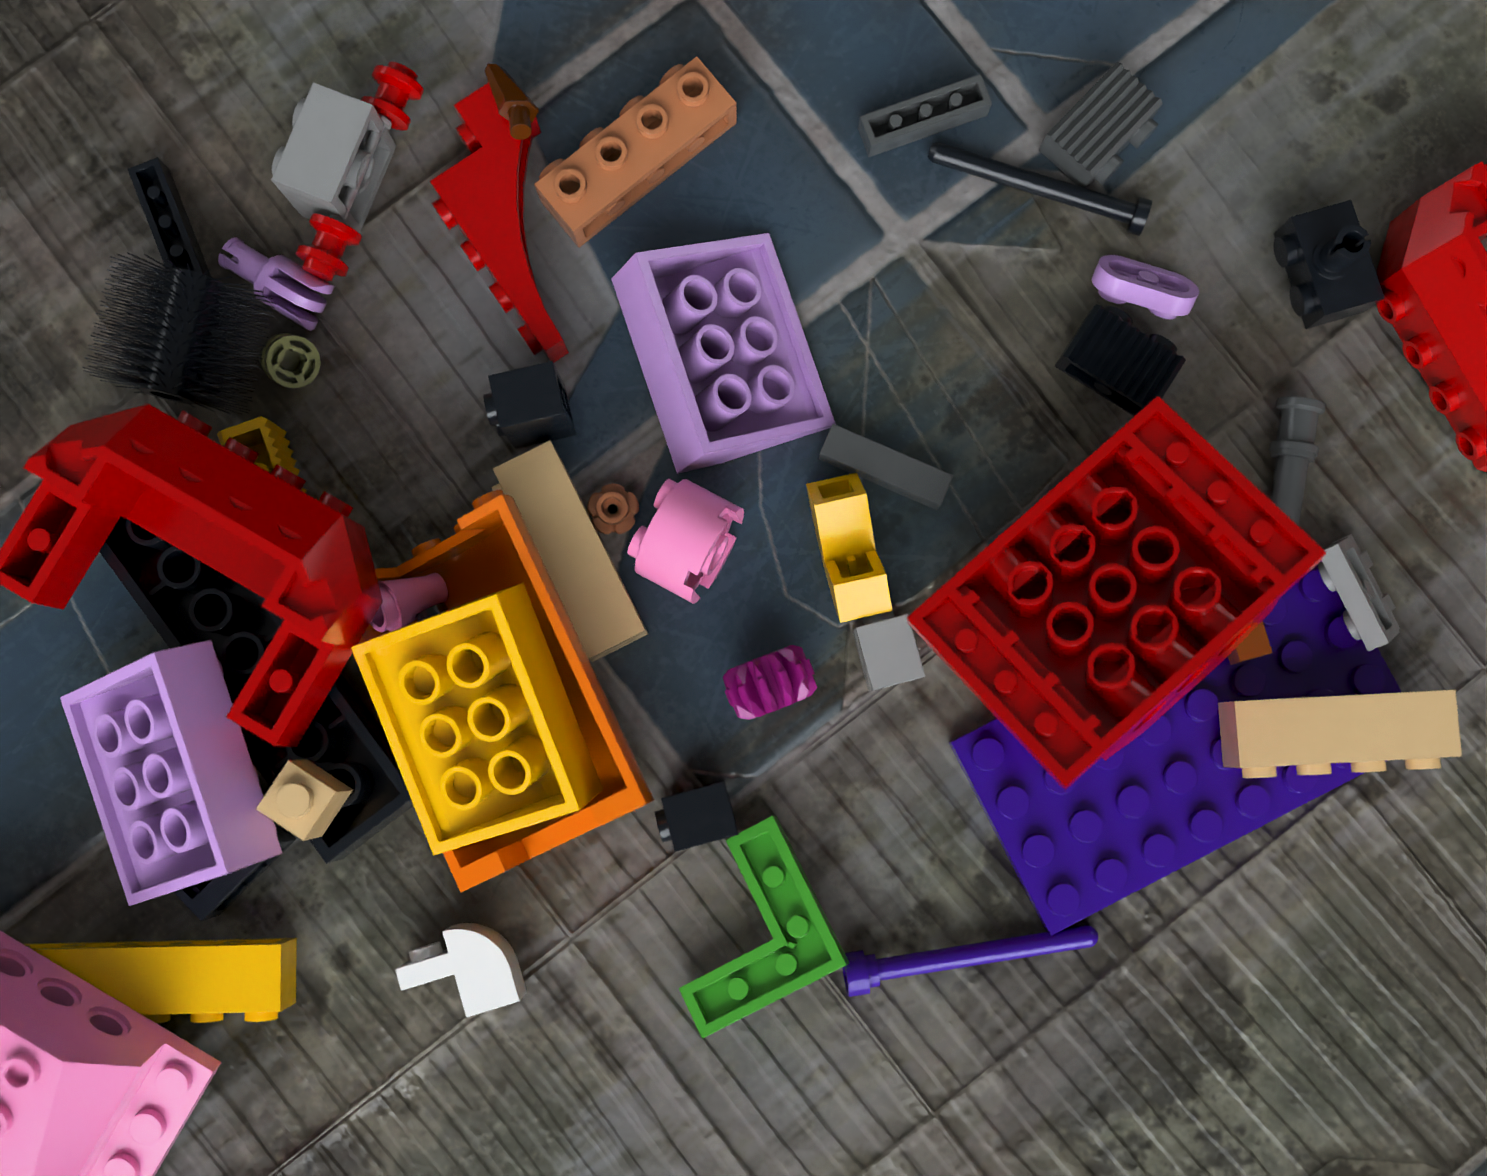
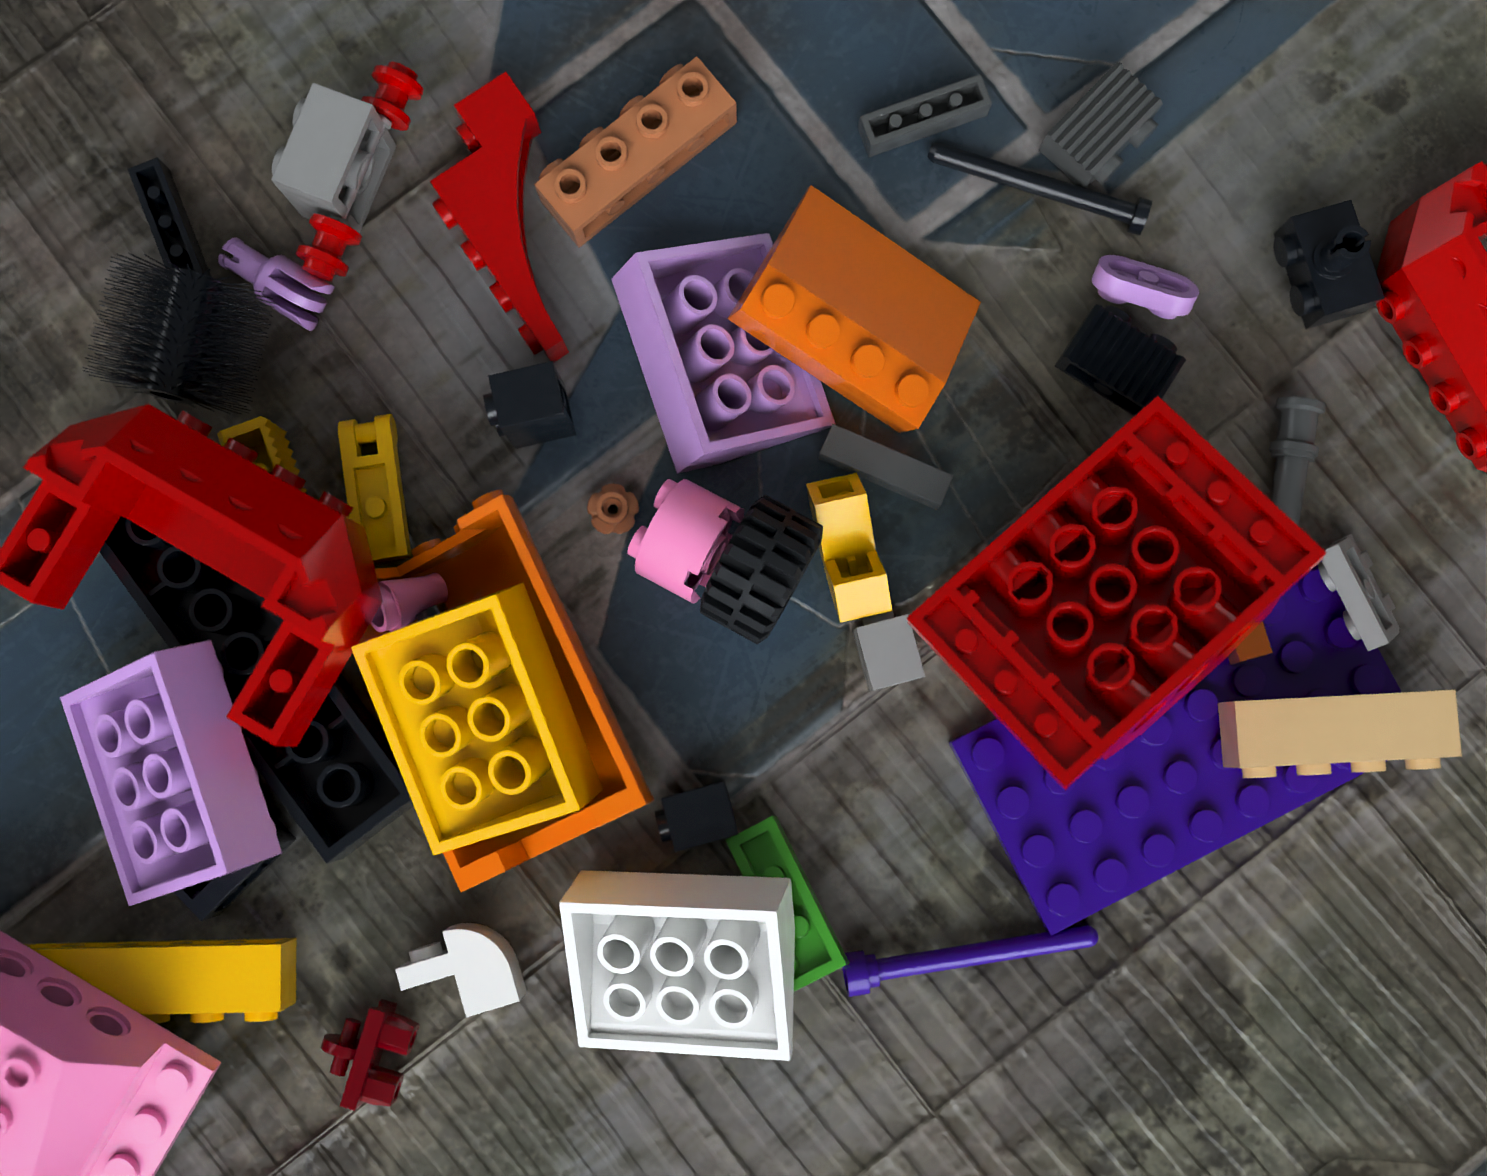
(283, 356): olive wheel -> none
(304, 799): tan brick -> none
(367, 1079): none -> dark red hips
(375, 486): none -> yellow plate
(511, 101): reddish brown bar -> none
(571, 550): tan brick -> none
(681, 962): none -> white slope
(760, 569): none -> black tyre
(769, 682): magenta gear -> none
(857, 312): none -> orange slope

